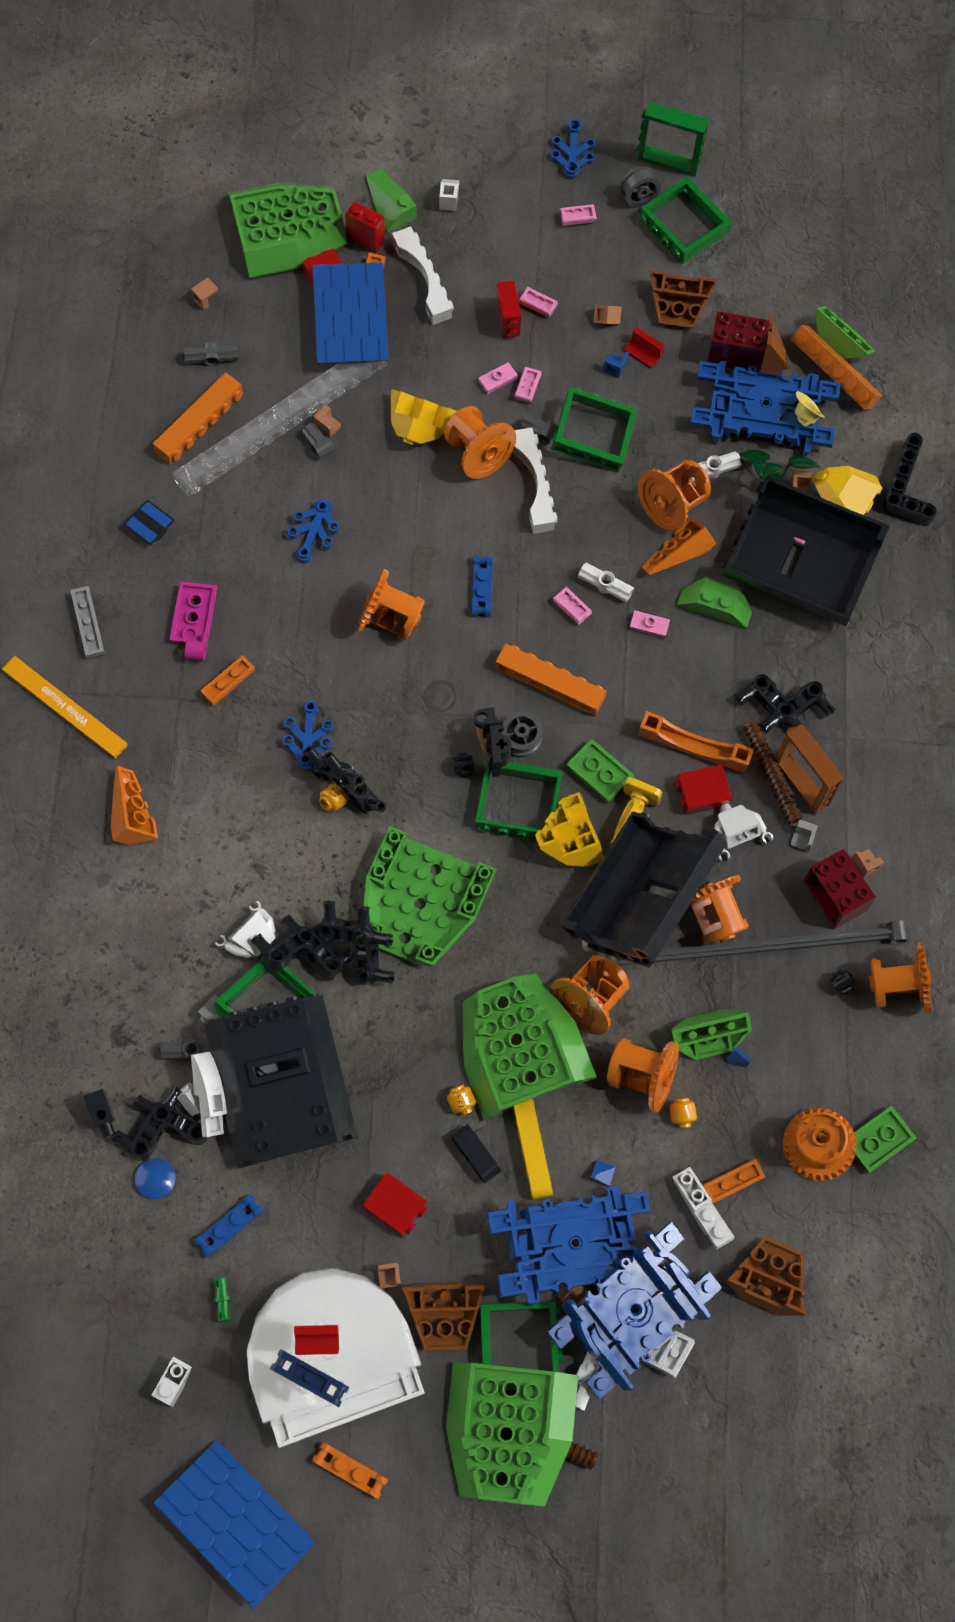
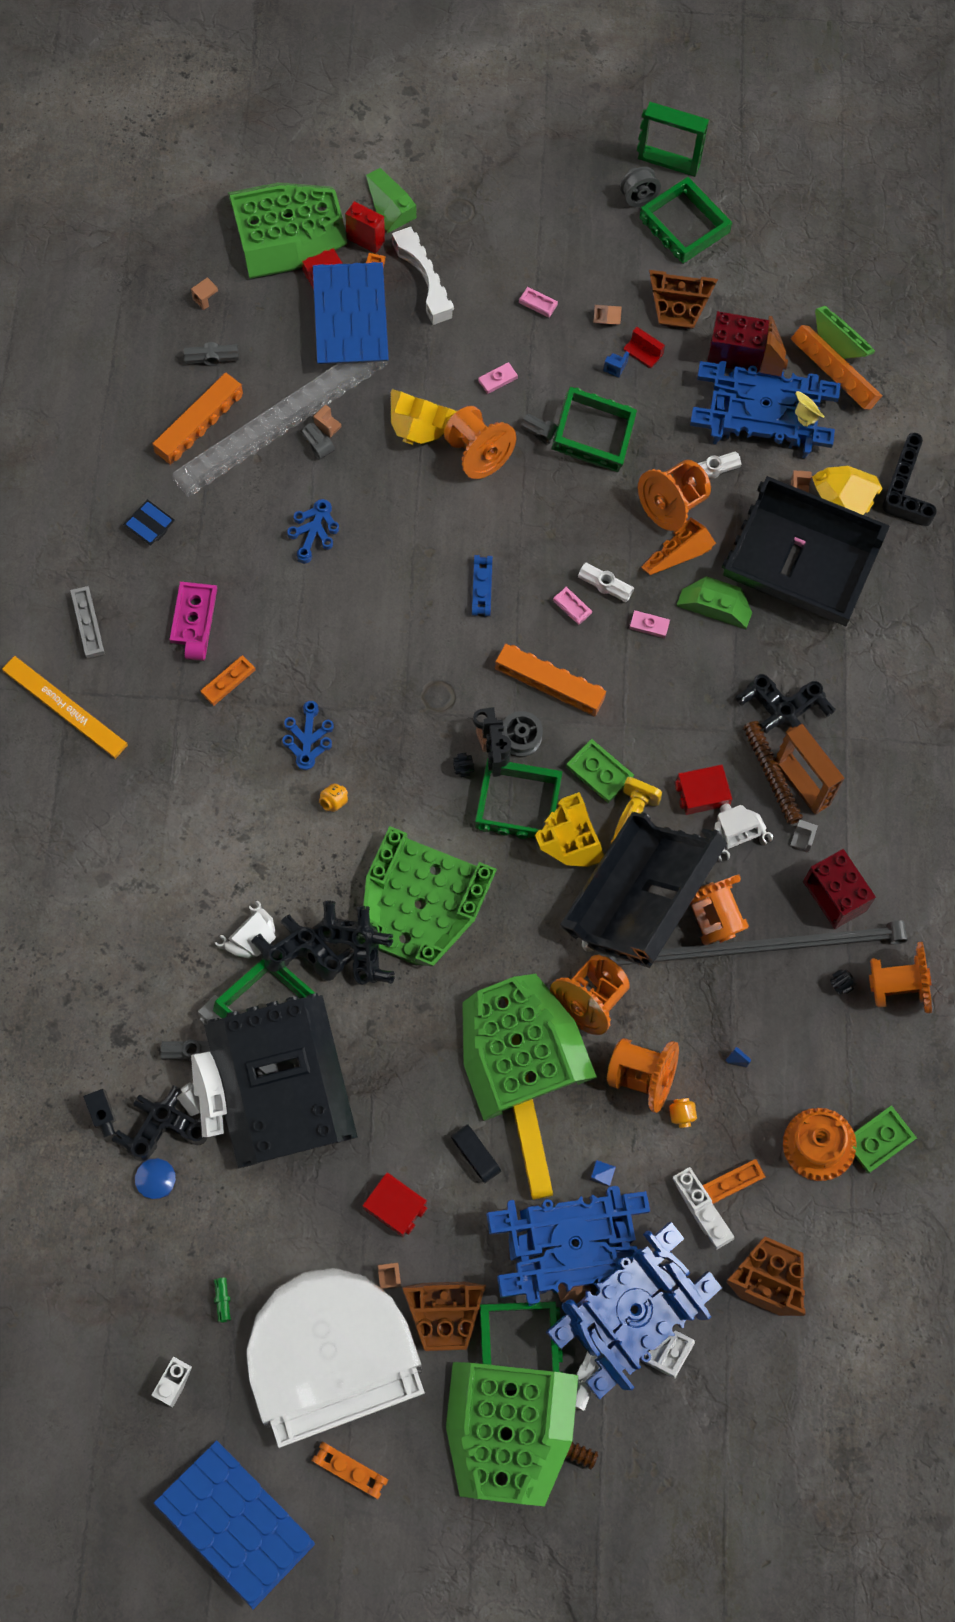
(129, 815): orange wedge -> none
(228, 1226): blue plate -> none
(309, 1378): dark blue plate -> none
(316, 1340): red panel -> none
(331, 770): black pin -> none
(391, 609): orange piece -> none
(448, 194): white slope -> none
(461, 1099): light orange head -> none
(508, 309): red brick -> none
(528, 385): bright pink plate -> none
(541, 513): white arch -> none
(572, 152): blue plant -> none
(578, 215): bright pink plate -> none
(663, 732): orange arch -> none
(712, 1033): bright green wedge -> none
(766, 469): dark green plant -> none
(866, 862): nougat panel -> none

